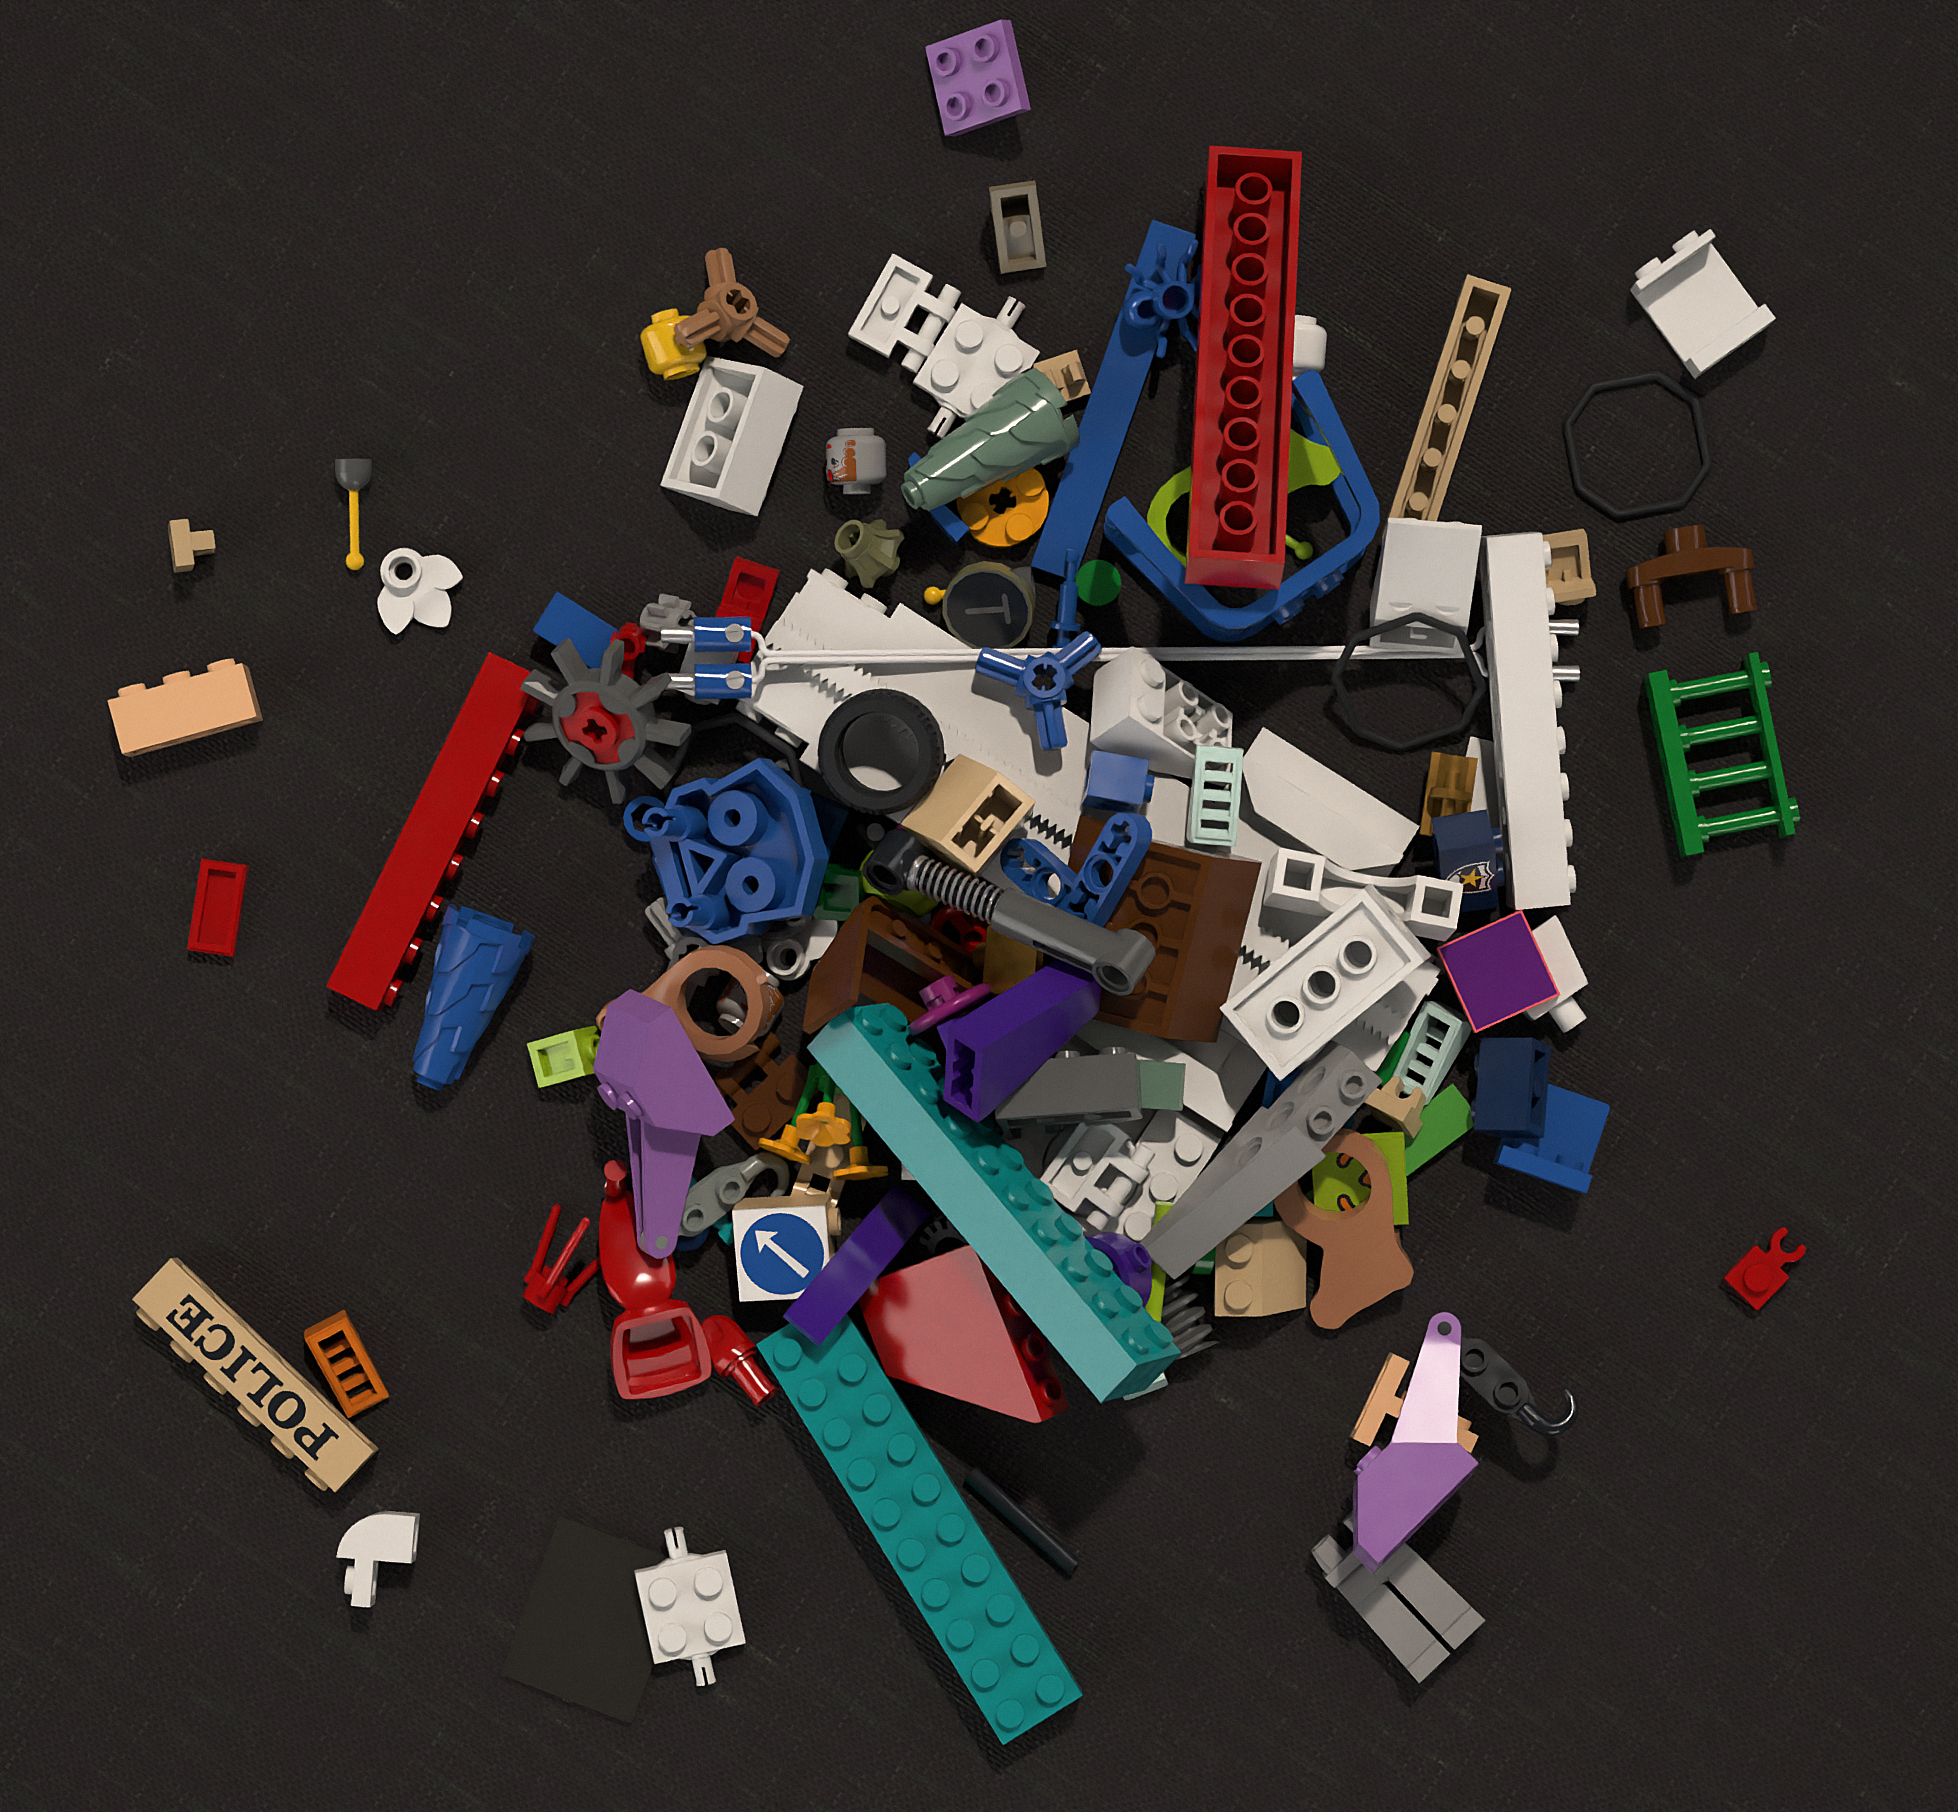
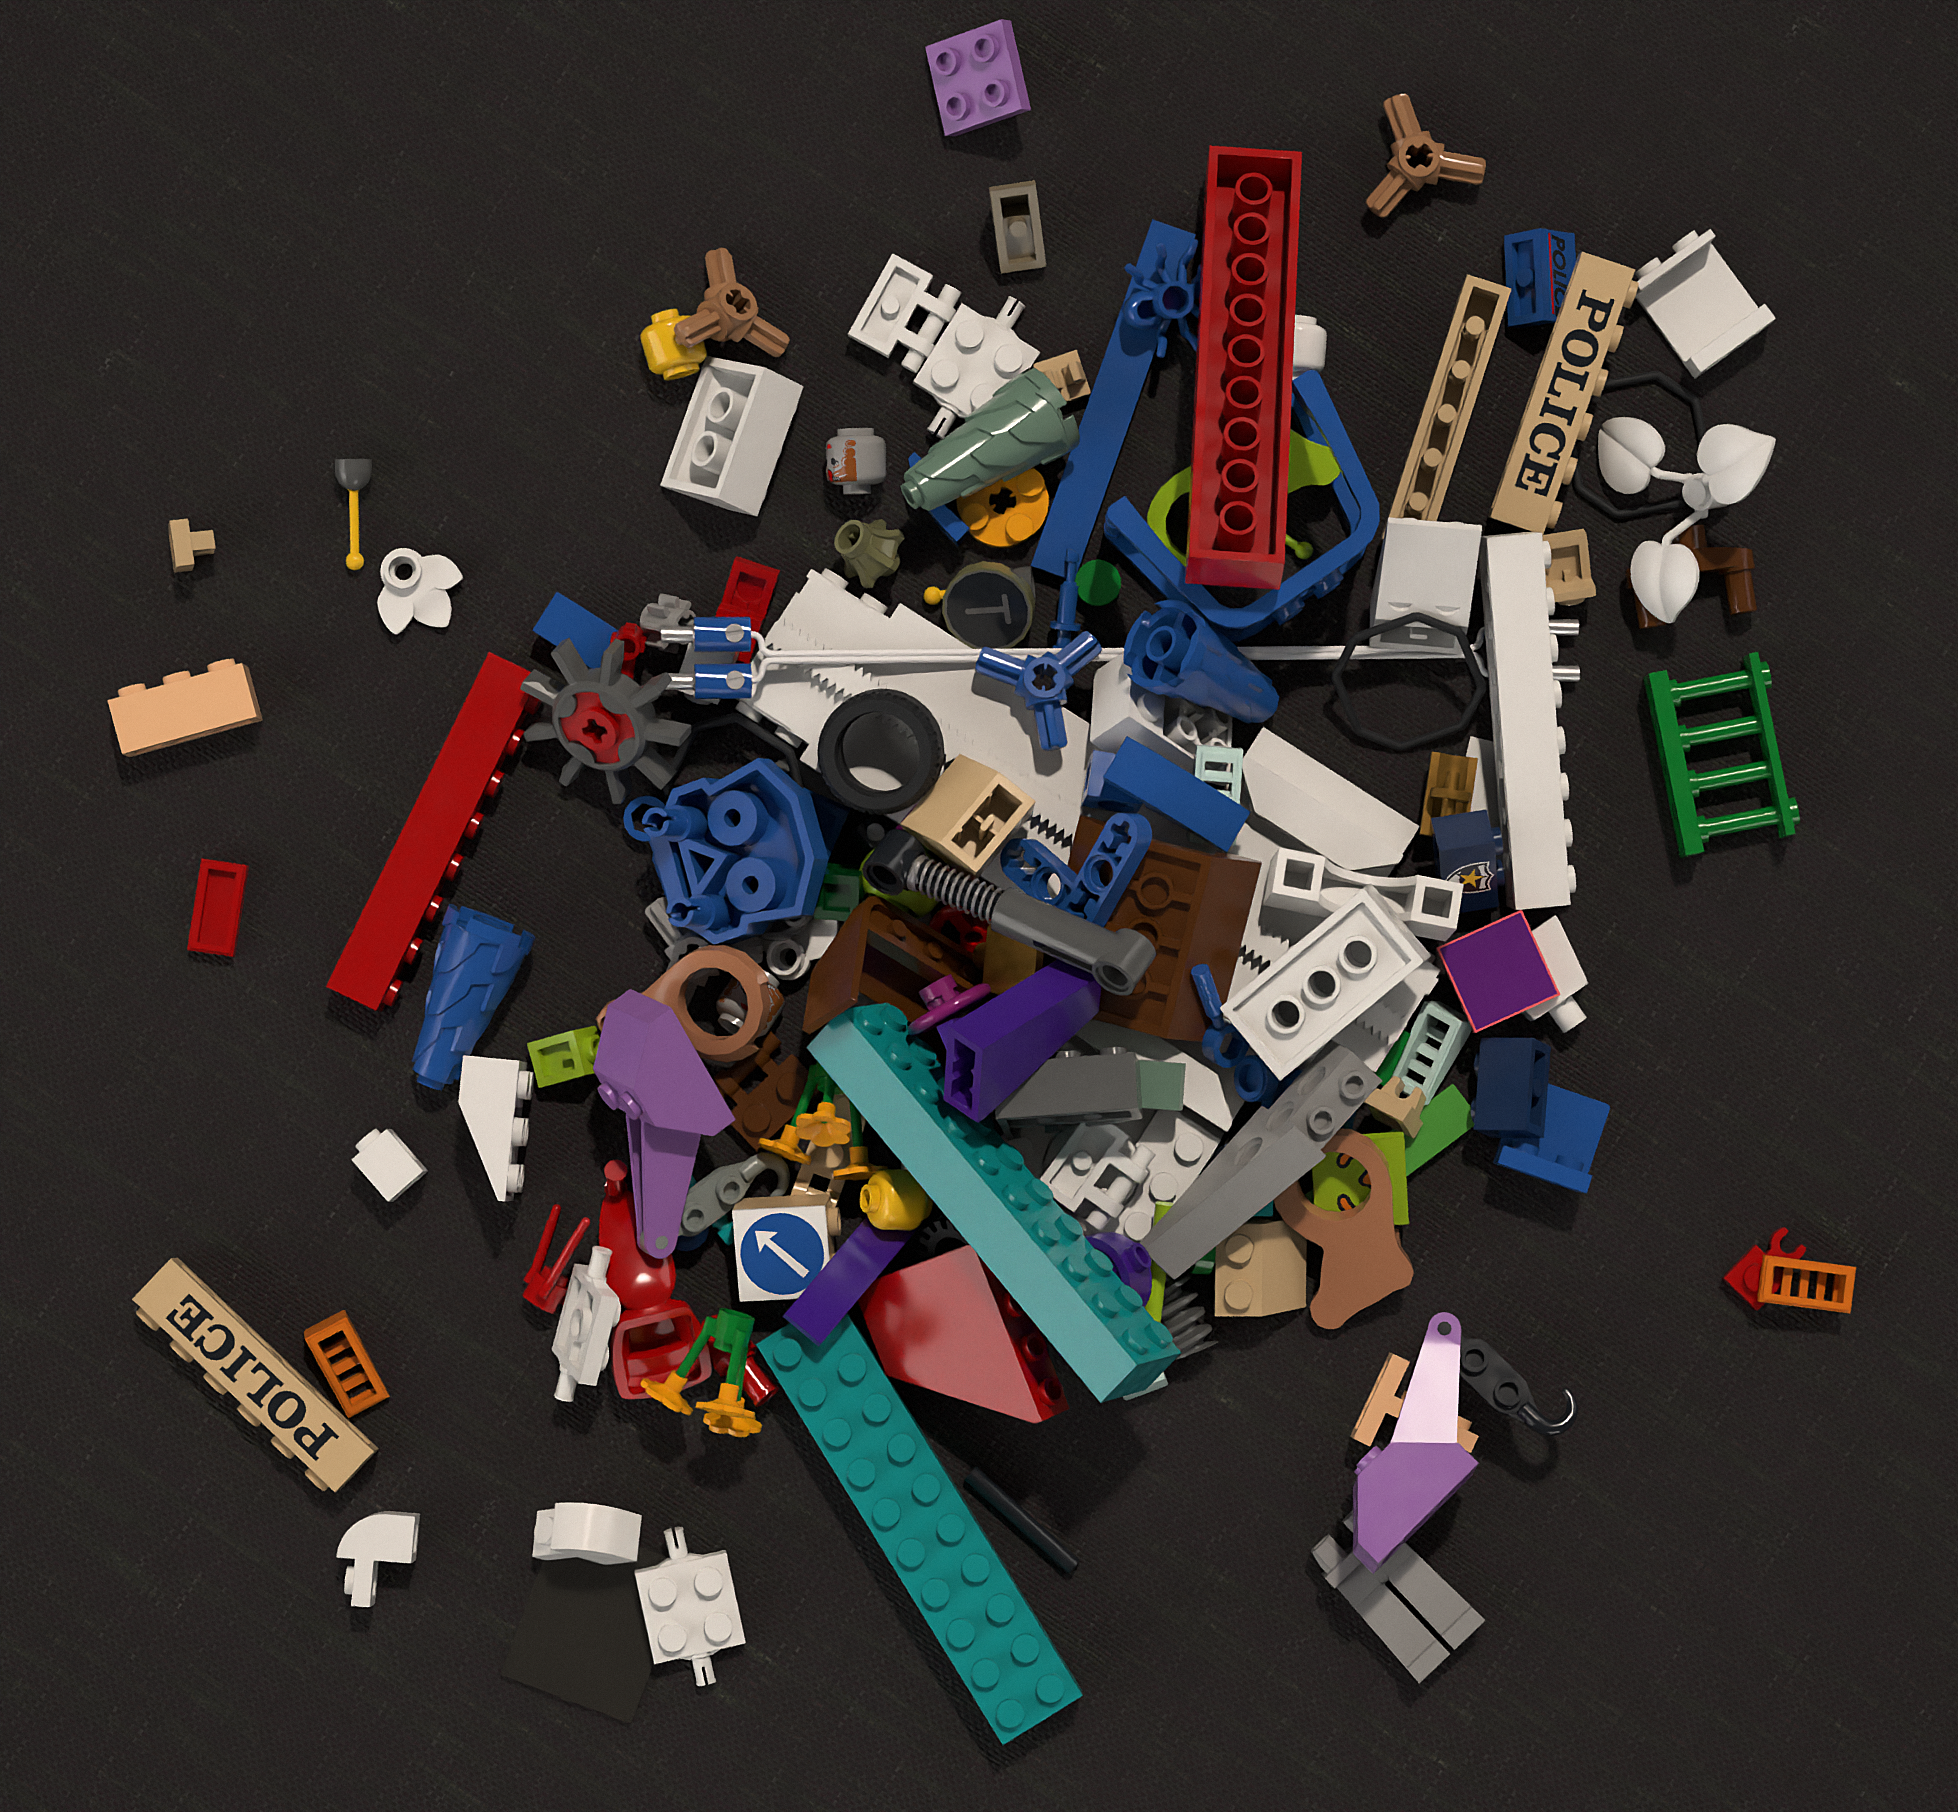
(388, 1163): none -> white brick
(492, 1107): none -> white slope
(585, 1325): none -> white plate
(587, 1532): none -> white brick
(727, 1413): none -> plant
(895, 1200): none -> yellow head
(1176, 794): none -> blue slope
(1190, 659): none -> blue cone
(1220, 1026): none -> blue piece
(1254, 1079): none -> blue tile
(1413, 141): none -> medium nougat bush
(1538, 272): none -> blue panel
(1562, 392): none -> tan brick
(1732, 467): none -> white plant
(1841, 1291): none -> orange slope

